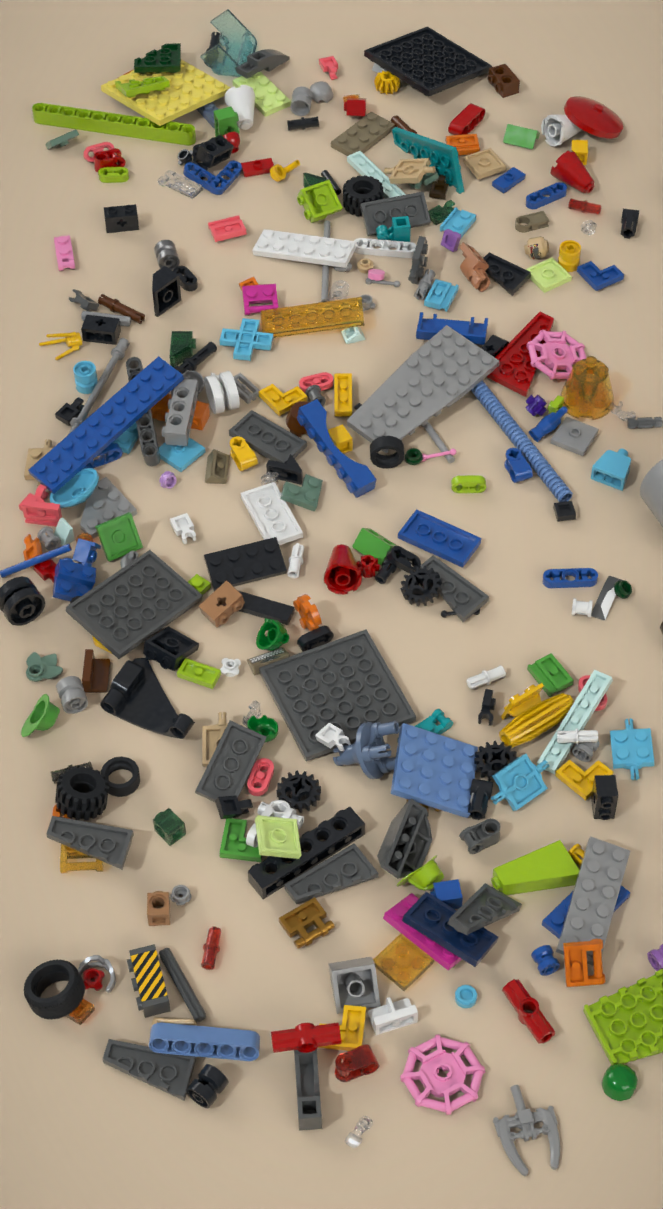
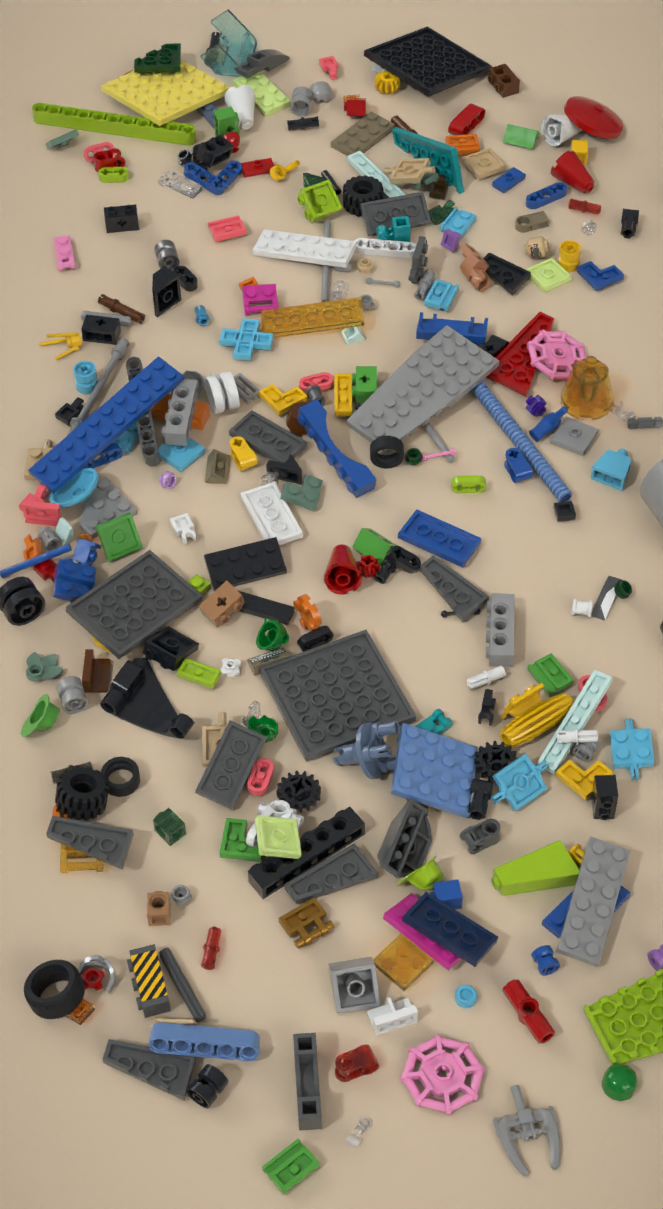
(86, 302): dark grey plate -> none
(128, 558): light grey arm -> none
(137, 87): lime wing -> none
(181, 346): clear green slope -> none
(191, 363): black pin -> none
(202, 318): none -> dark azure pin
(232, 808): black plate -> none
(291, 1166): none -> bright green plate
(295, 561): white axle -> none
(306, 1037): red piece -> none
(332, 735): white plate -> none
(341, 438): yellow panel -> none
(351, 1028): yellow plate -> none
(365, 381): none -> bright green brick
(376, 274): bright pink tile -> none
(414, 592): black gear -> none
(482, 910): dark grey wing -> none
(501, 630): none -> light grey brick
(555, 405): lime plate -> none
(555, 574): blue beam -> none
(576, 963): orange plate -> none

